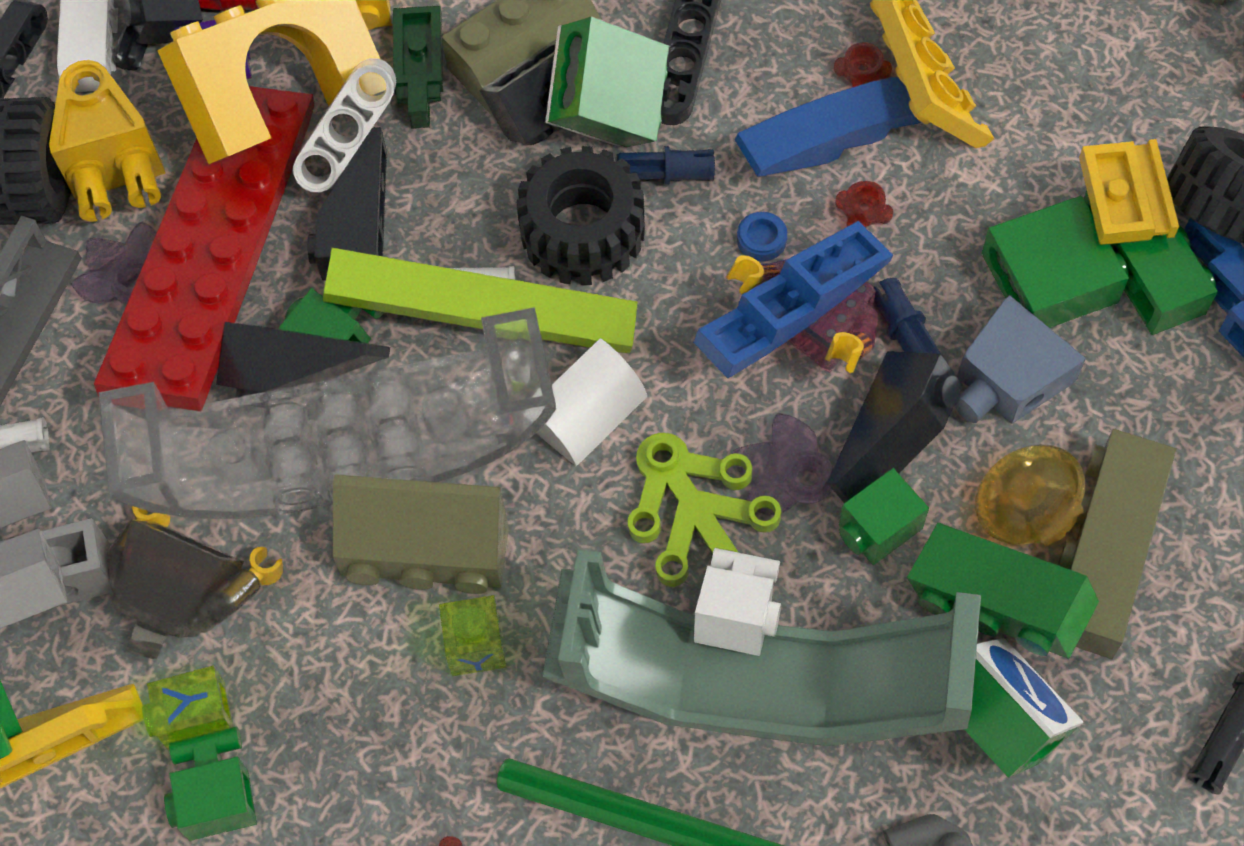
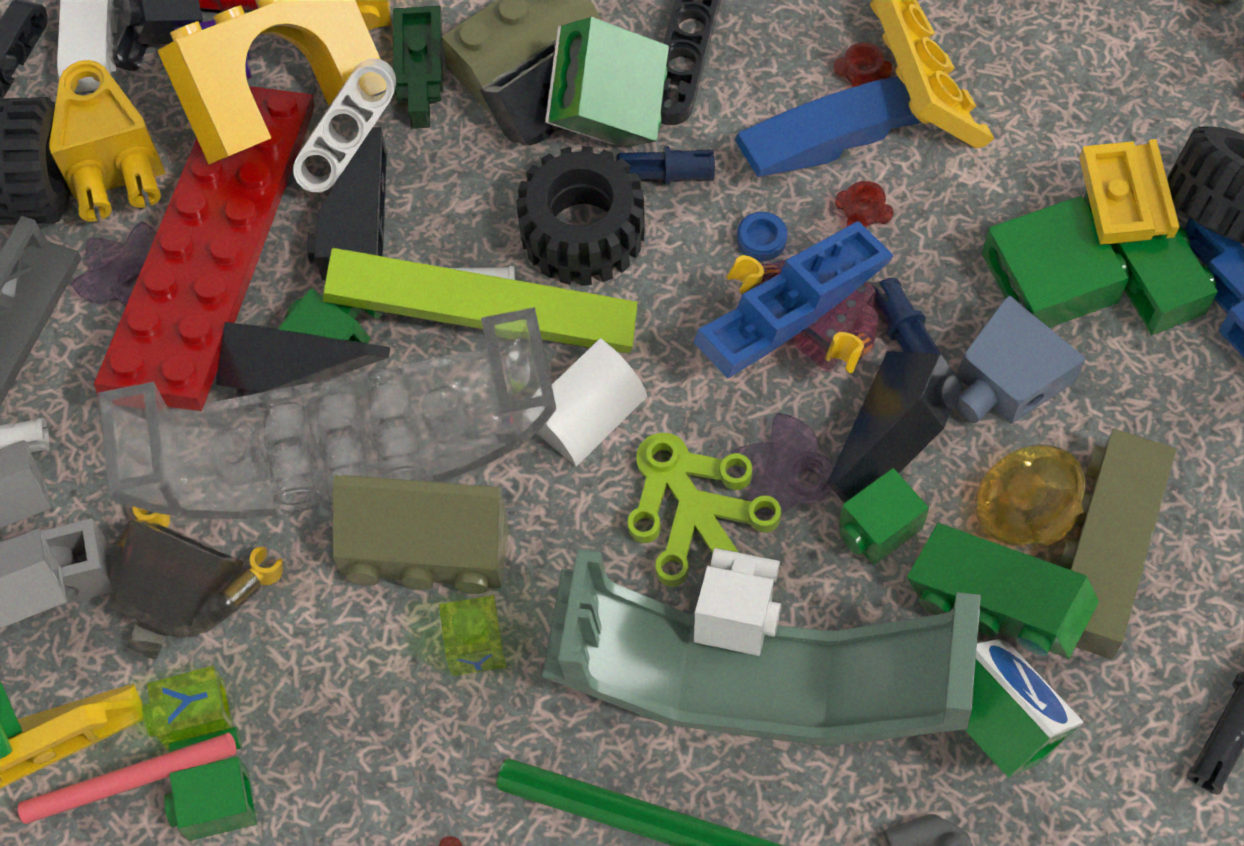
(126, 778): none -> coral bar

